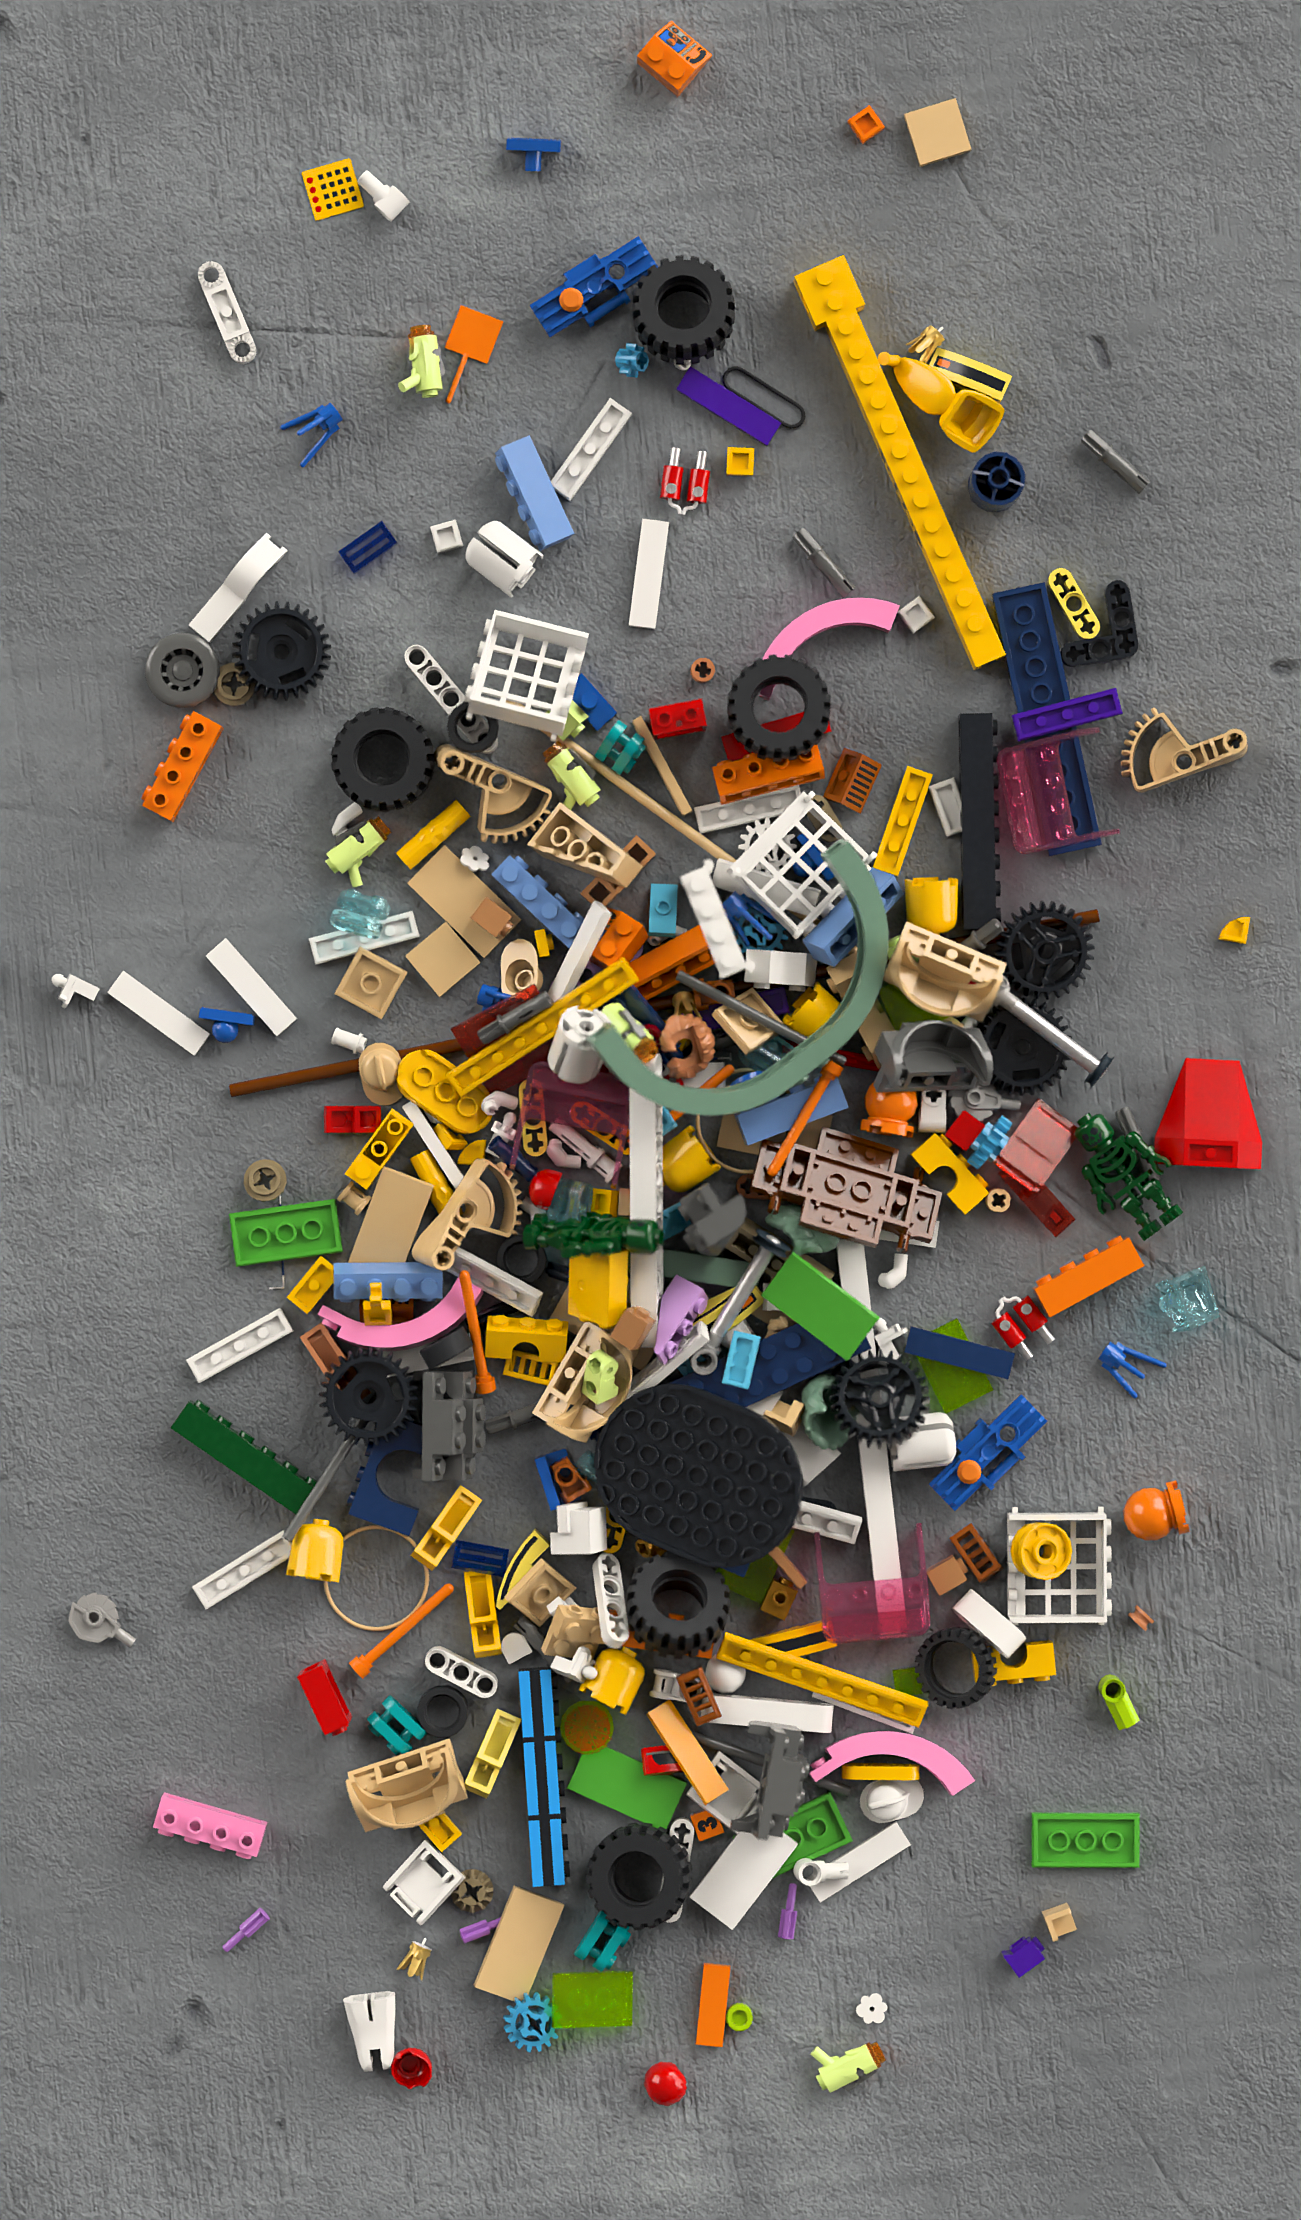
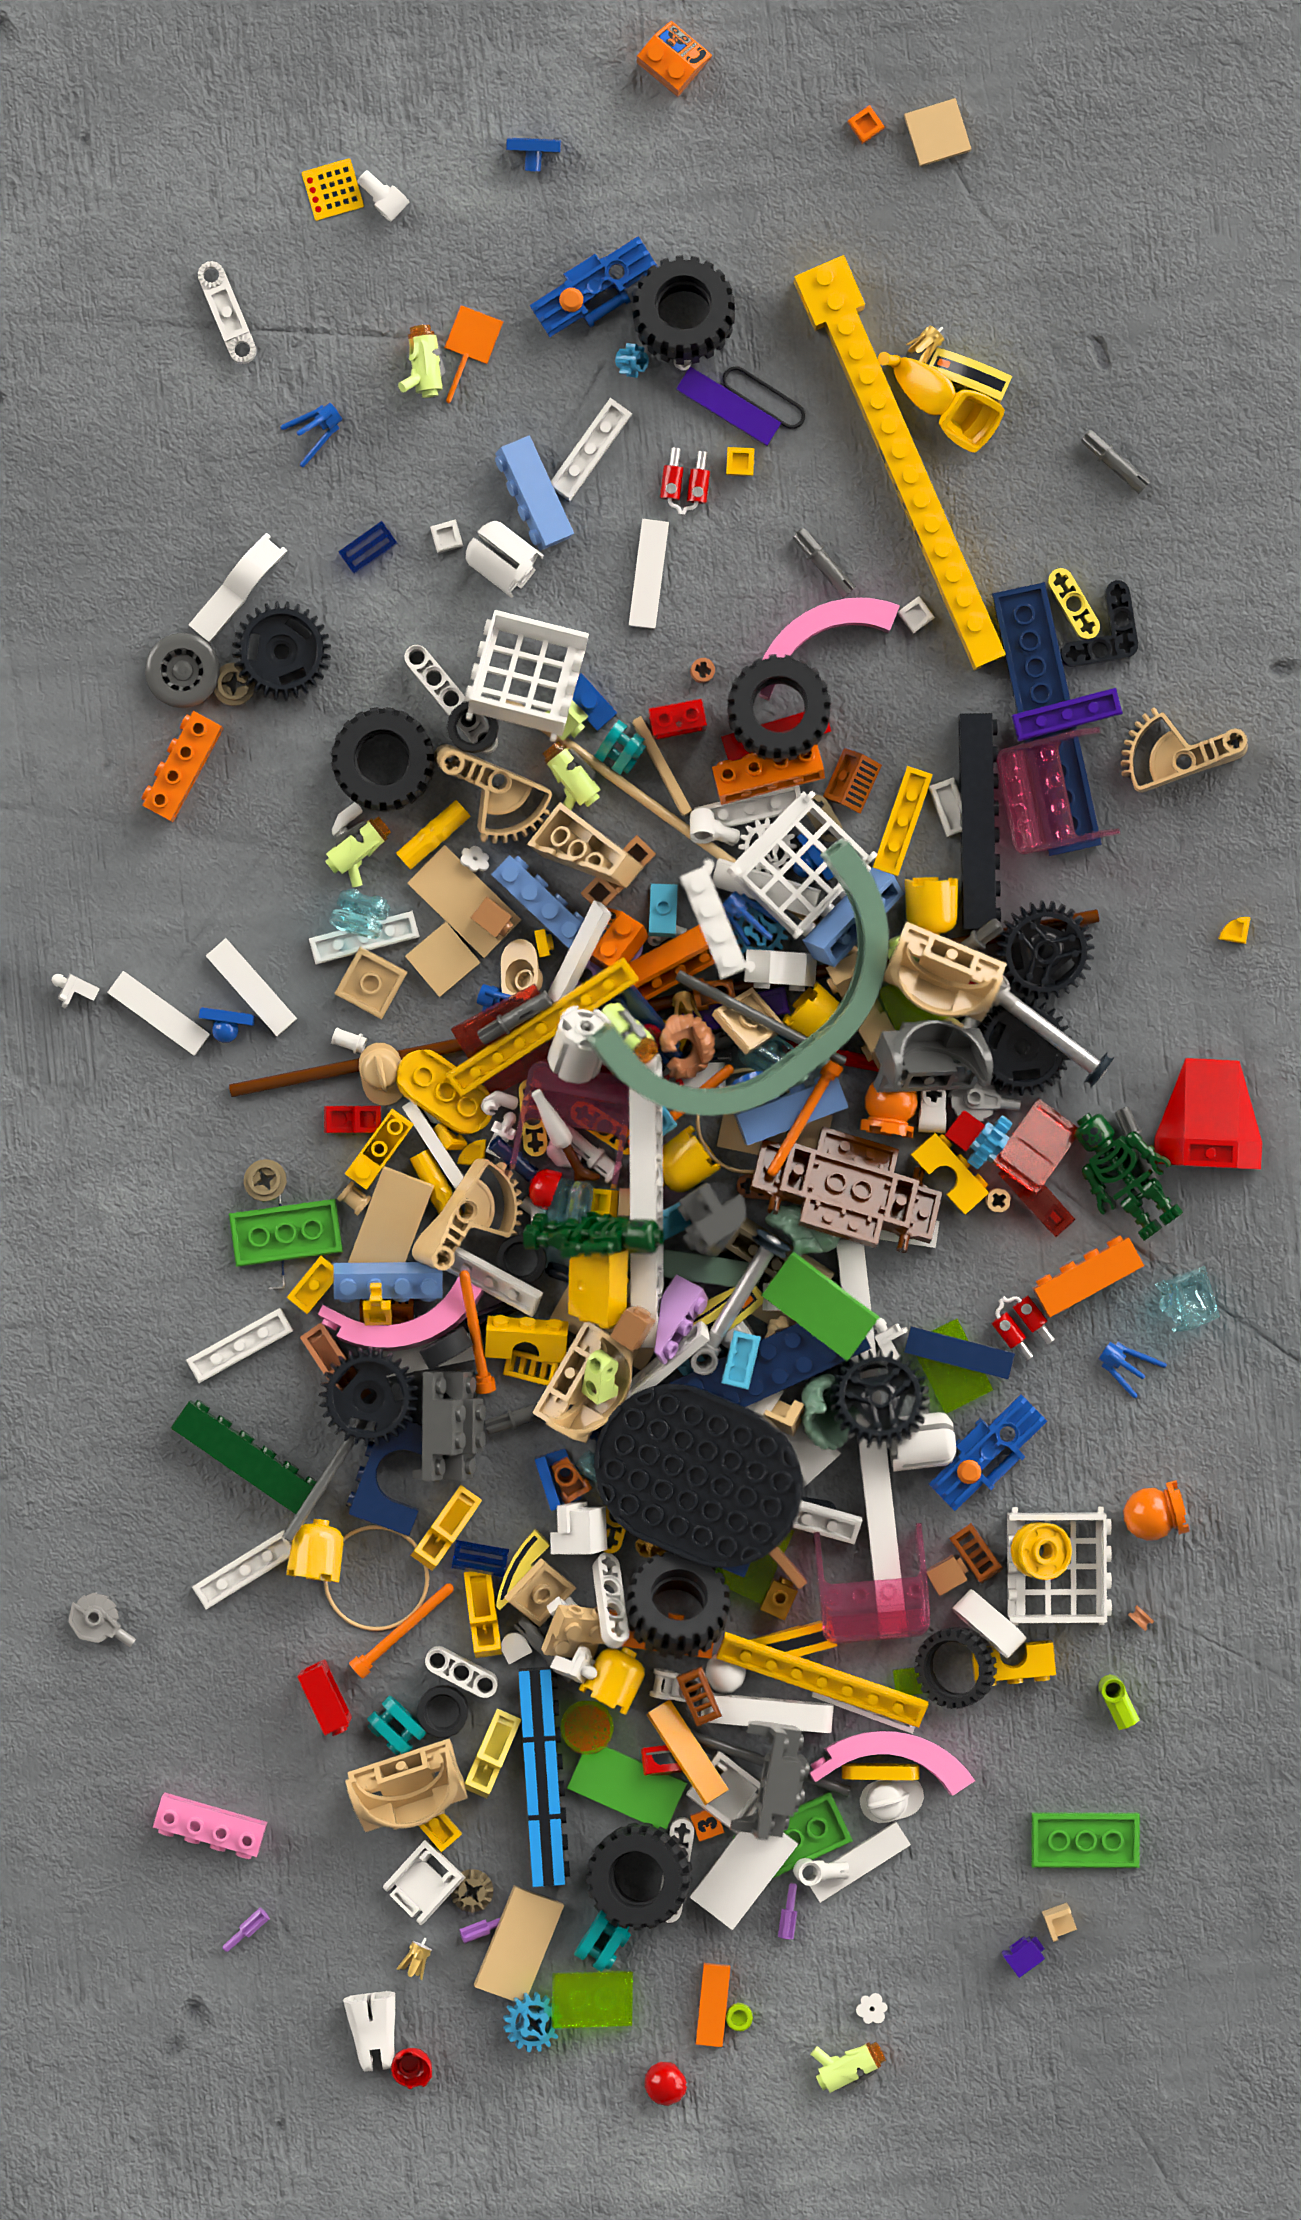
(561, 1137): none -> white piece
(707, 829): none -> white pin
(895, 1275): white arm -> none
(996, 482): dark blue cylinder -> none

